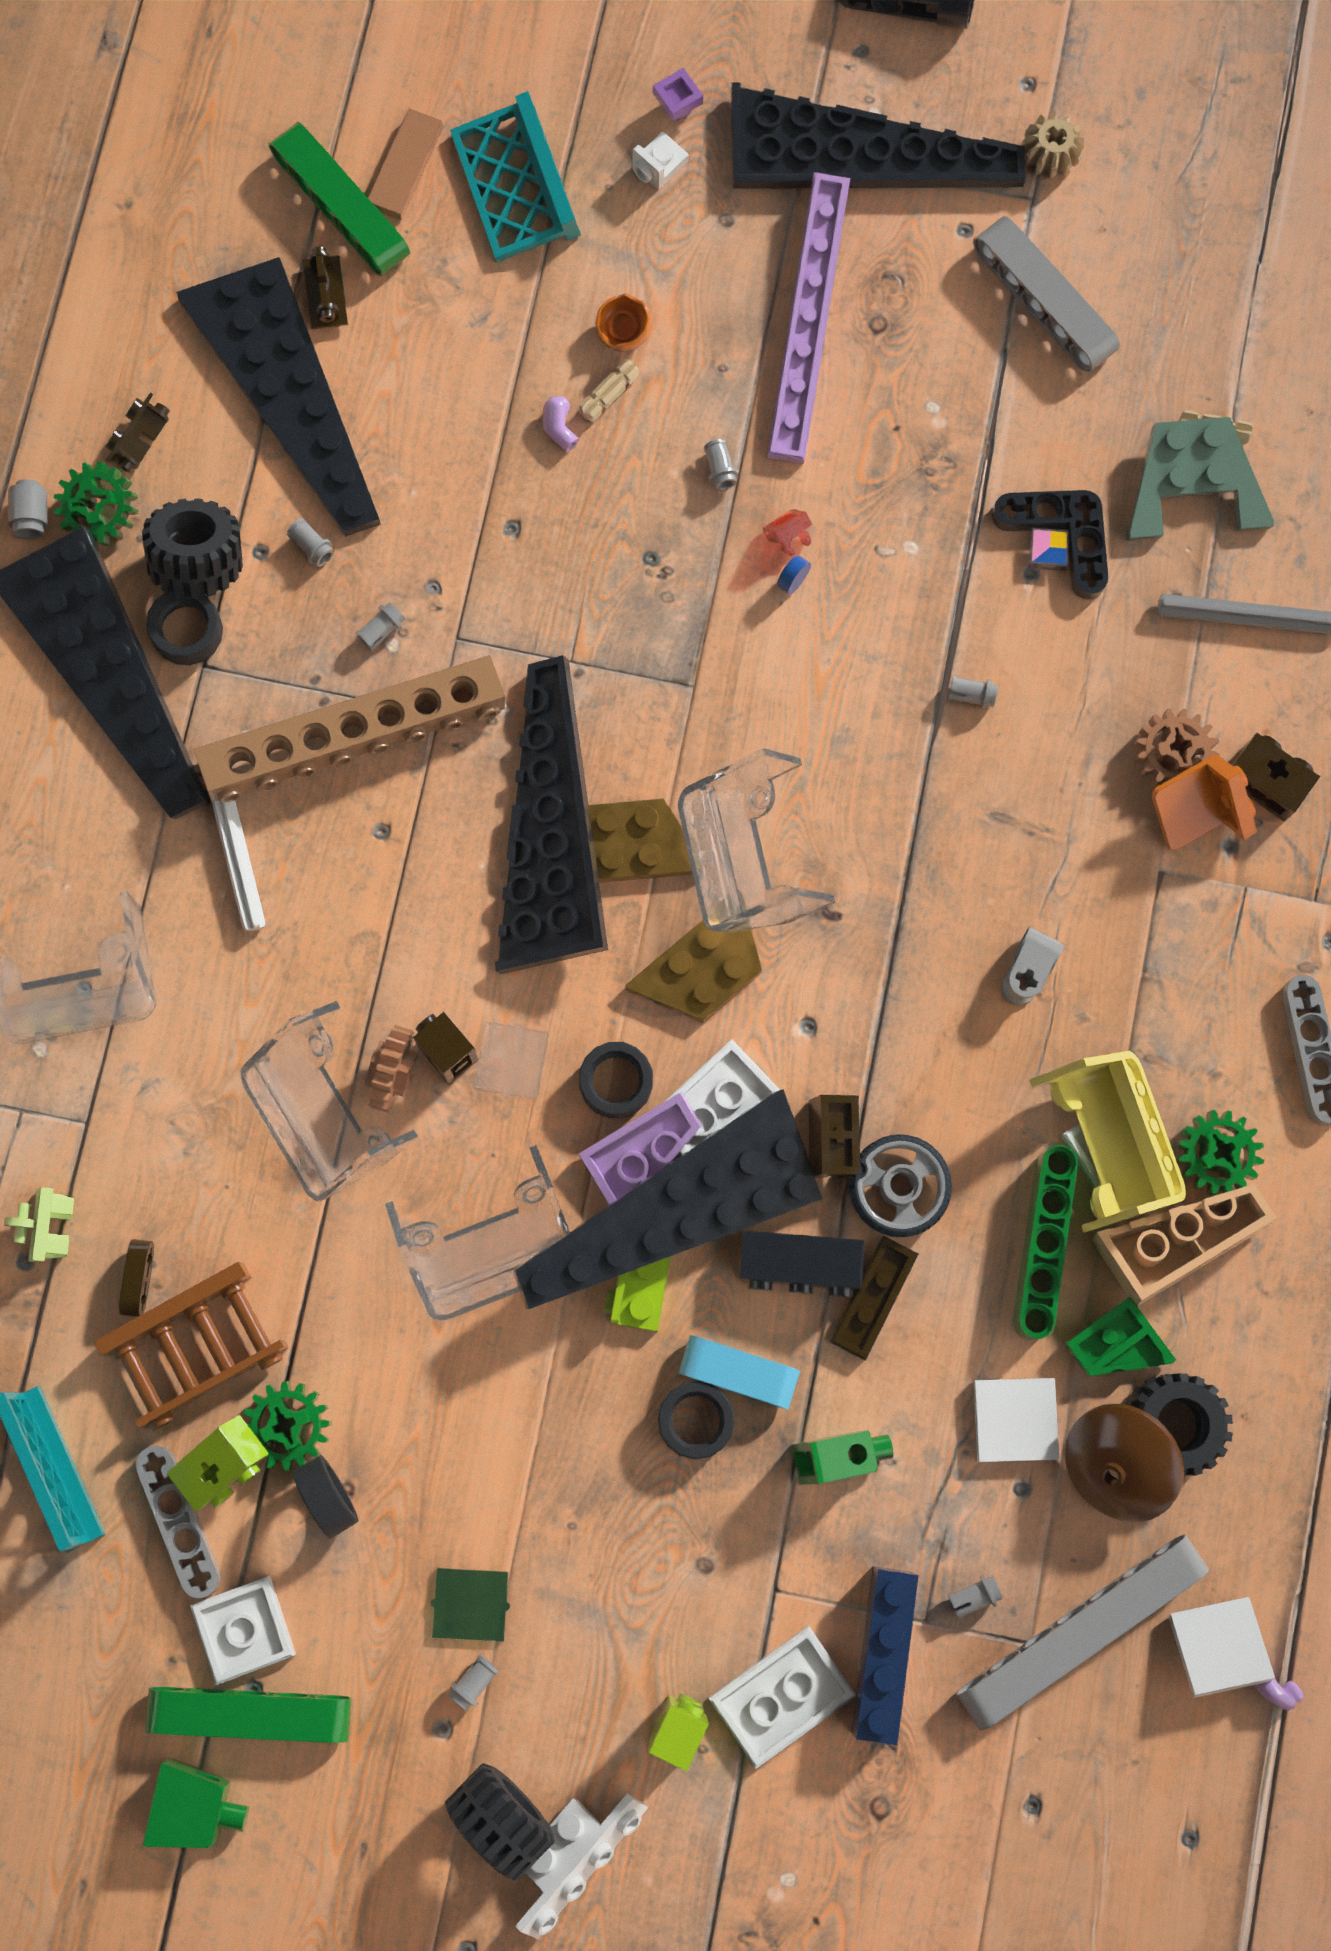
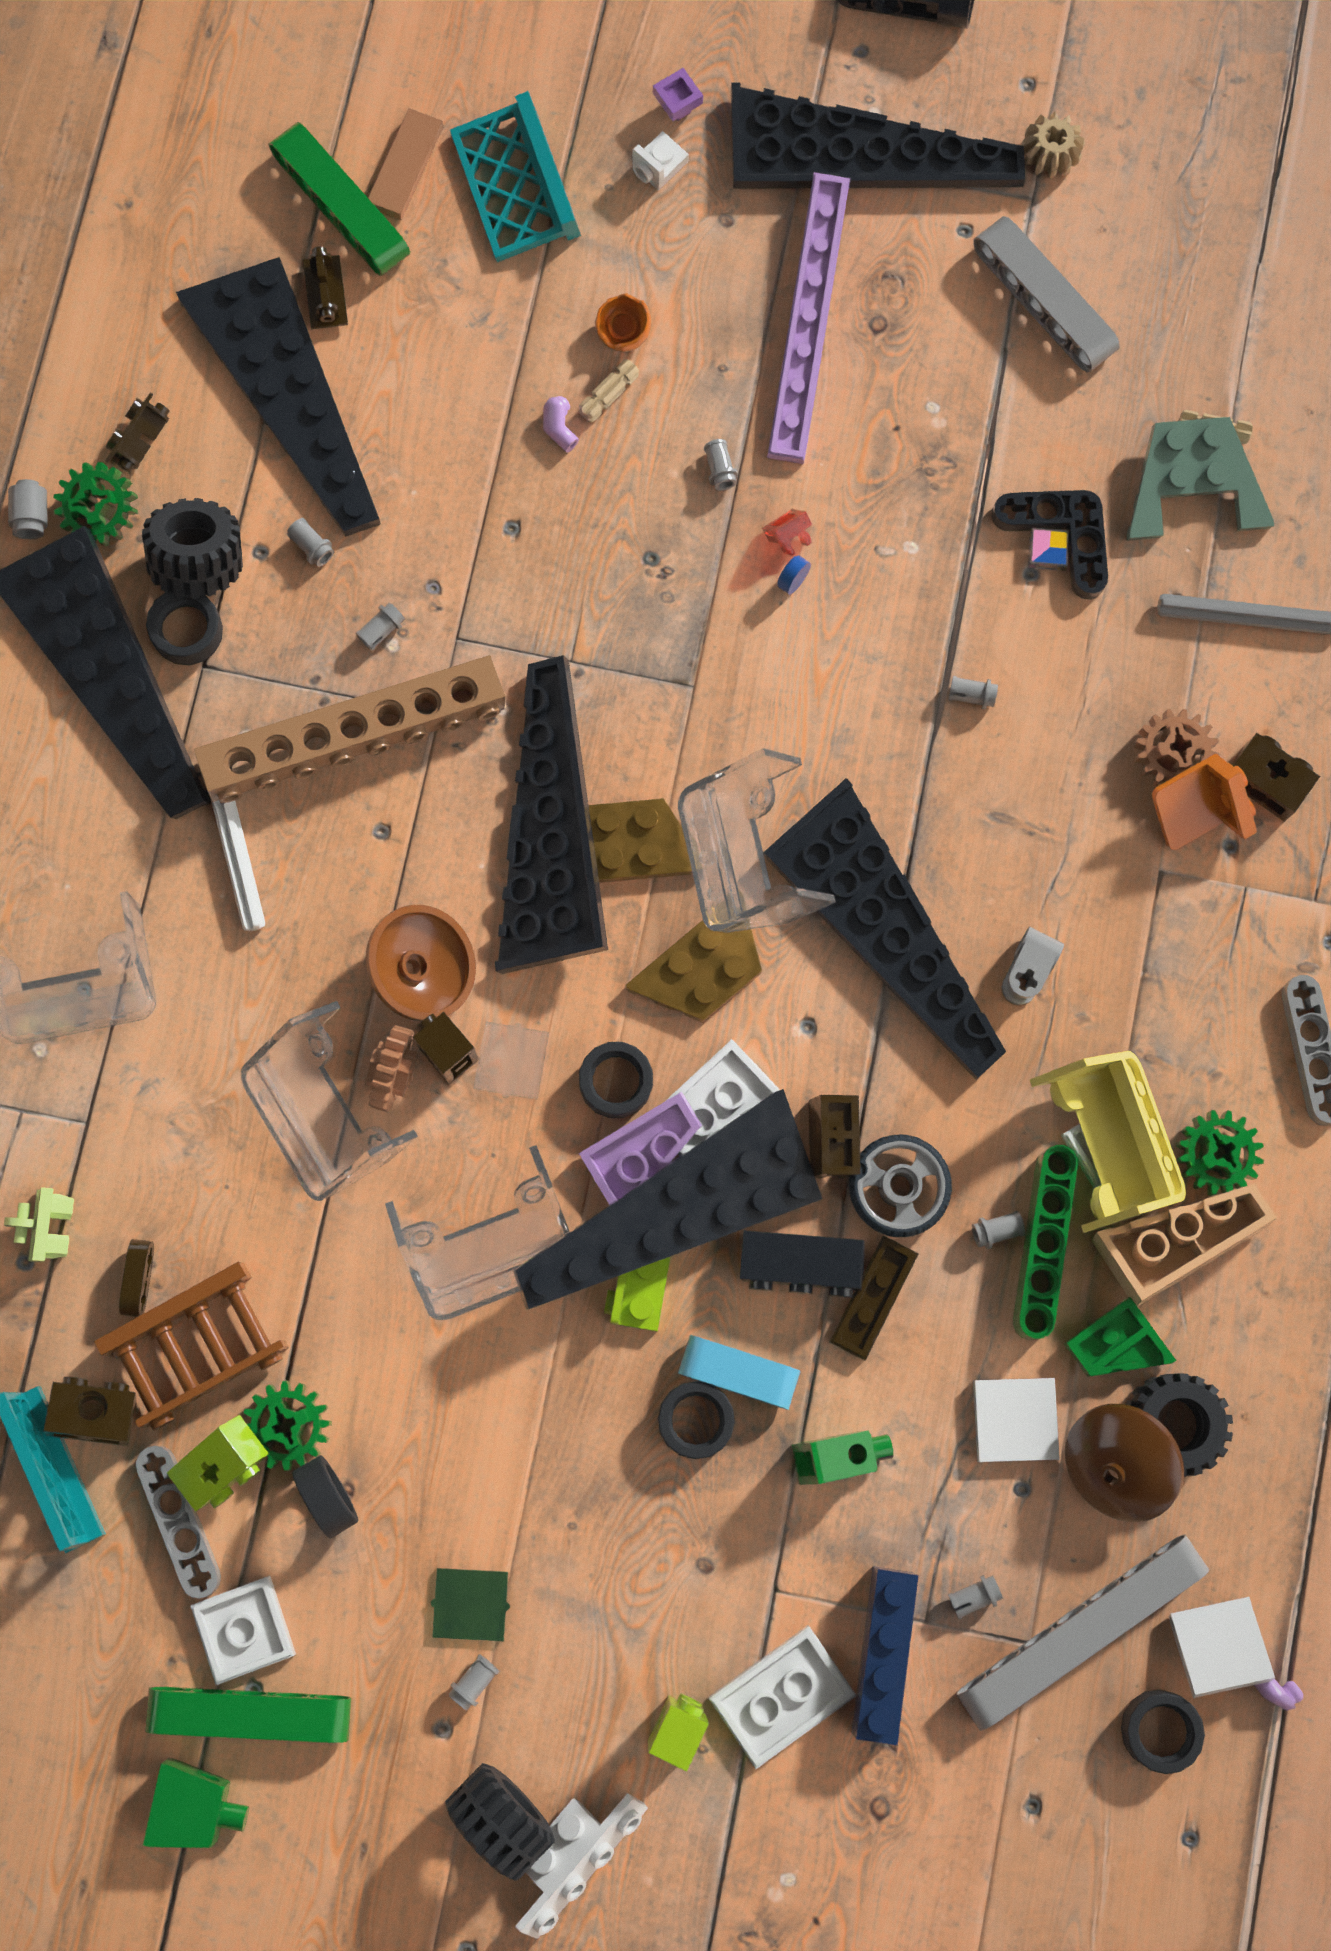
(110, 1427): none -> dark brown brick
(439, 957): none -> dark orange dish
(883, 922): none -> black wing
(998, 1229): none -> light grey pin
(1194, 1727): none -> black tyre

